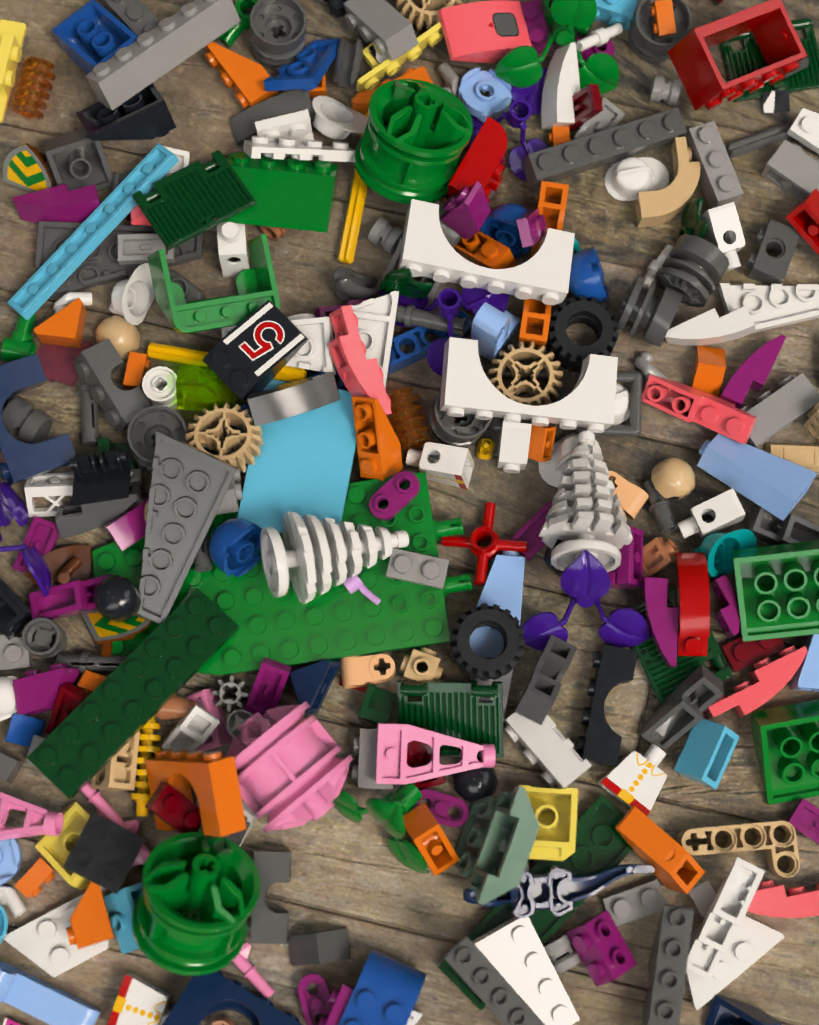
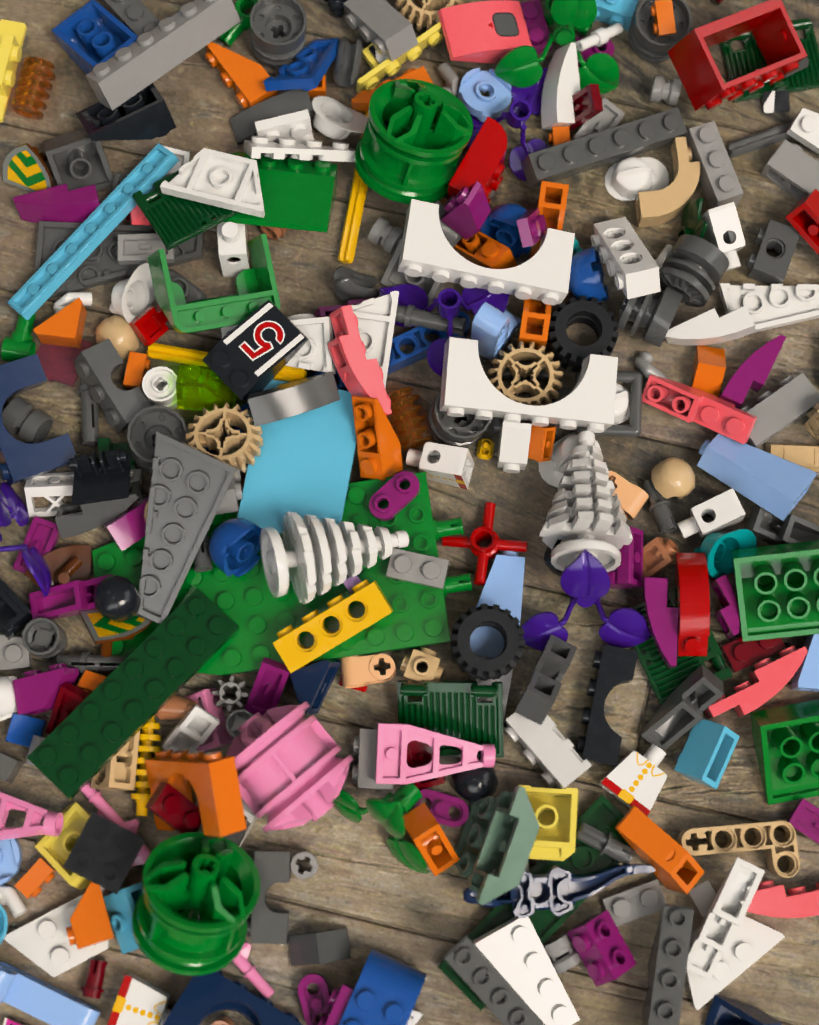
(94, 979): none -> dark red pin
(150, 325): none -> red plate
(220, 182): none -> white wing
(296, 867): none -> light grey bush
(297, 655): none -> yellow brick
(377, 705): dark green panel -> none
(402, 281): dark green plate -> none
(531, 531): magenta plate -> none
(605, 843): none -> dark grey axle
(626, 258): none -> white brick

